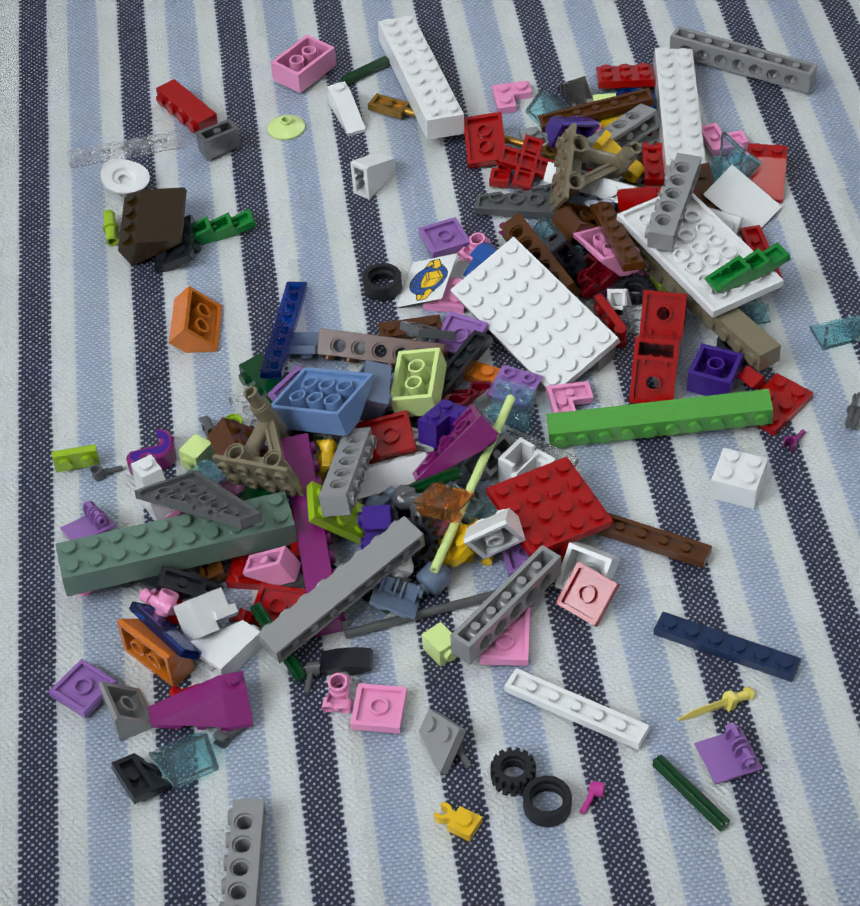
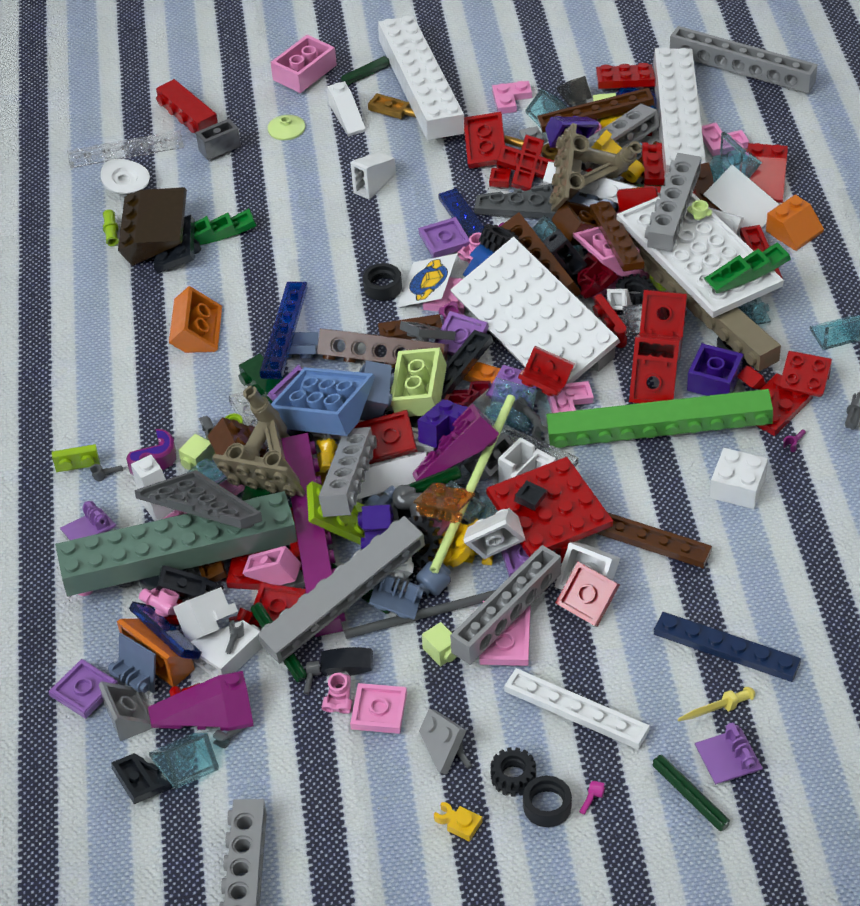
(134, 665): none -> sand blue hinge
(235, 633): none -> dark grey hand
(452, 306): none -> magenta plate
(458, 208): none -> clear blue tile
(495, 237): none -> black tyre
(522, 406): none -> dark grey arm
(530, 495): none -> black plate
(546, 371): none -> red bracket
(699, 209): none -> yellowish green plate
(794, 223): none -> orange slope
(805, 373): none -> red bracket

